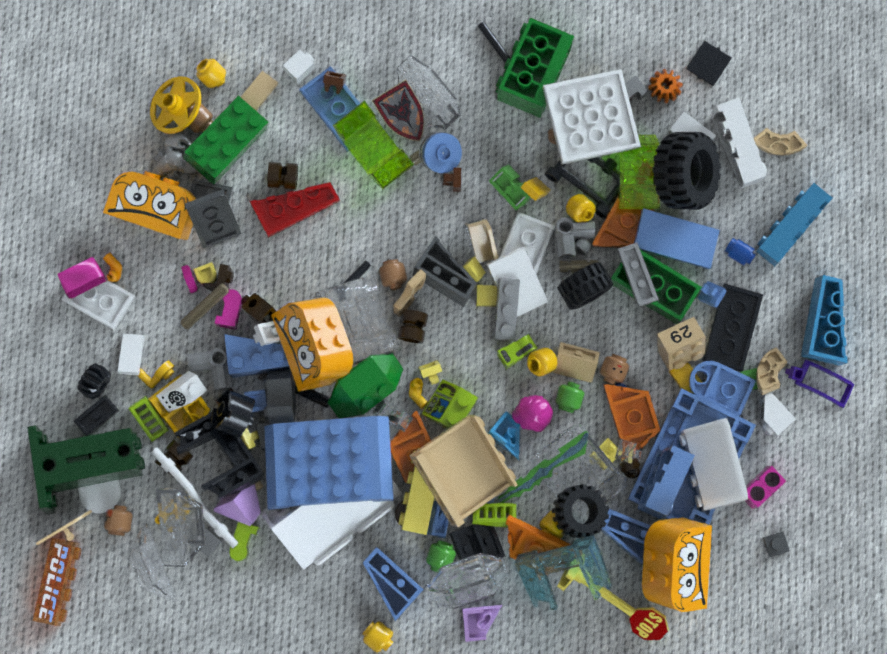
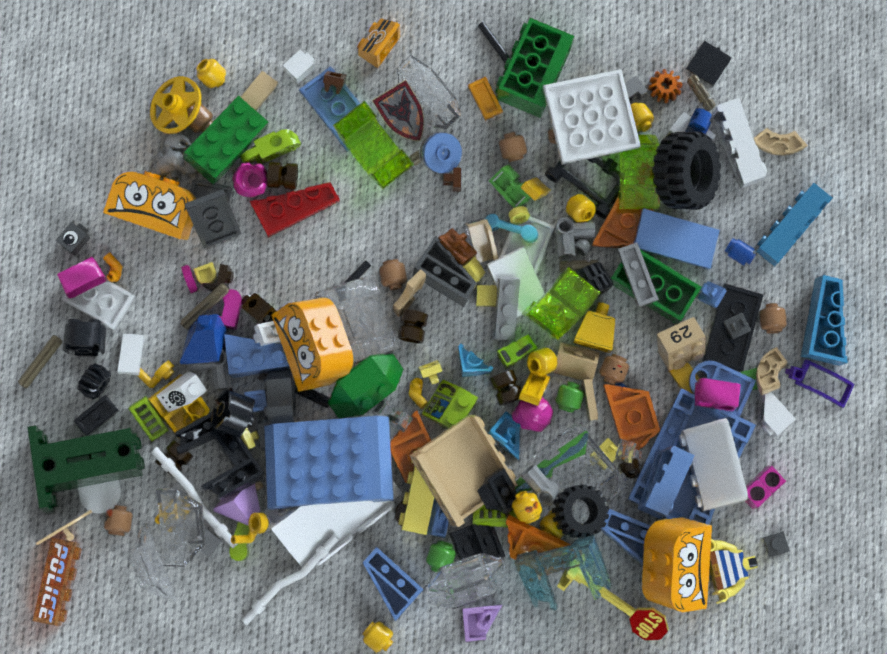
(40, 361): none -> dark tan axle
(73, 238): none -> dark grey brick
(84, 337): none -> black brick
(204, 340): none -> blue slope
(250, 179): none -> dark pink hair
(257, 524): none -> yellow plate
(259, 605): none -> white bar
(271, 147): none -> lime piece
(379, 42): none -> light orange slope
(458, 246): none -> dark orange hips
(471, 364): none -> dark azure slope
(485, 98): none -> light orange tile
(498, 492): none -> black slope
(502, 381): none -> dark brown wheel
(512, 147): none -> medium nougat head
(519, 215): none -> light yellow tile
(527, 232): none -> medium azure bar
(527, 507): none -> yellow head
(534, 388): none -> yellow tile
(541, 485): none -> light grey piece
(562, 304): none -> clear neon green slope
(590, 399): none -> tan tile
(597, 329): none -> yellow torso
(642, 116): none -> yellow head
(699, 121): none -> blue leg
(701, 93): none -> dark tan axle
(717, 394): none -> dark pink piece
(728, 569): none -> torso
(736, 326): none -> dark grey tile
(773, 318): none -> medium nougat head

